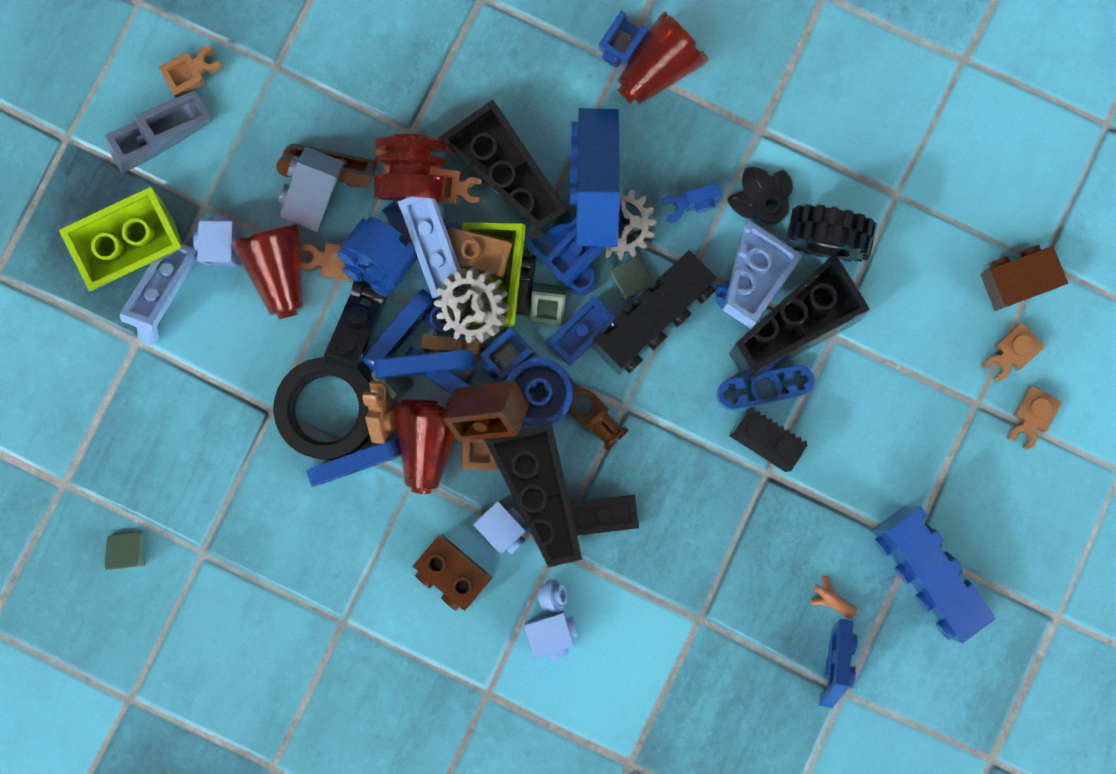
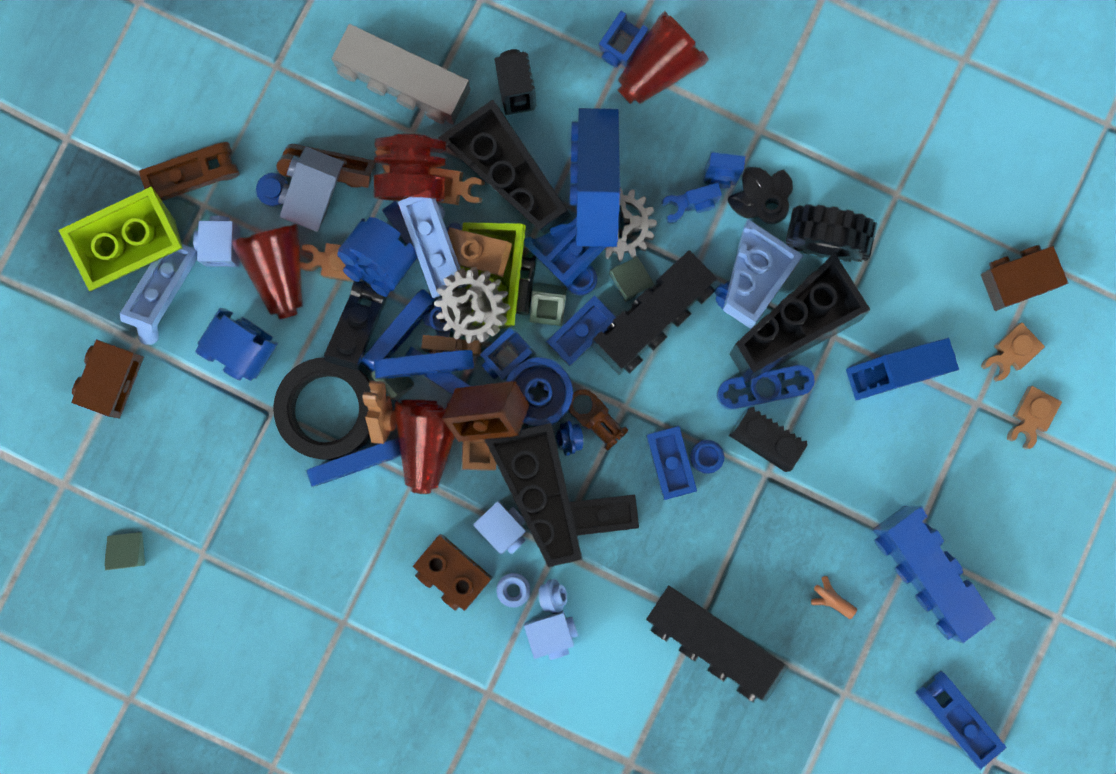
(106, 379): none -> reddish brown brick
(157, 130): sand blue slope -> none
(185, 73): medium nougat plate -> none
(190, 171): none -> reddish brown plate
(237, 345): none -> blue brick
(269, 188): none -> blue plate
(400, 74): none -> light grey brick
(513, 601): none -> light blue plate
(515, 82): none -> black brick
(570, 438): none -> blue plate
(671, 463): none -> blue plate
(707, 456): none -> blue plate
(717, 644): none -> black wedge
(724, 169): none -> blue plate
(838, 663): blue wing -> none
(902, 368): none -> blue slope
(961, 721): none -> blue plate

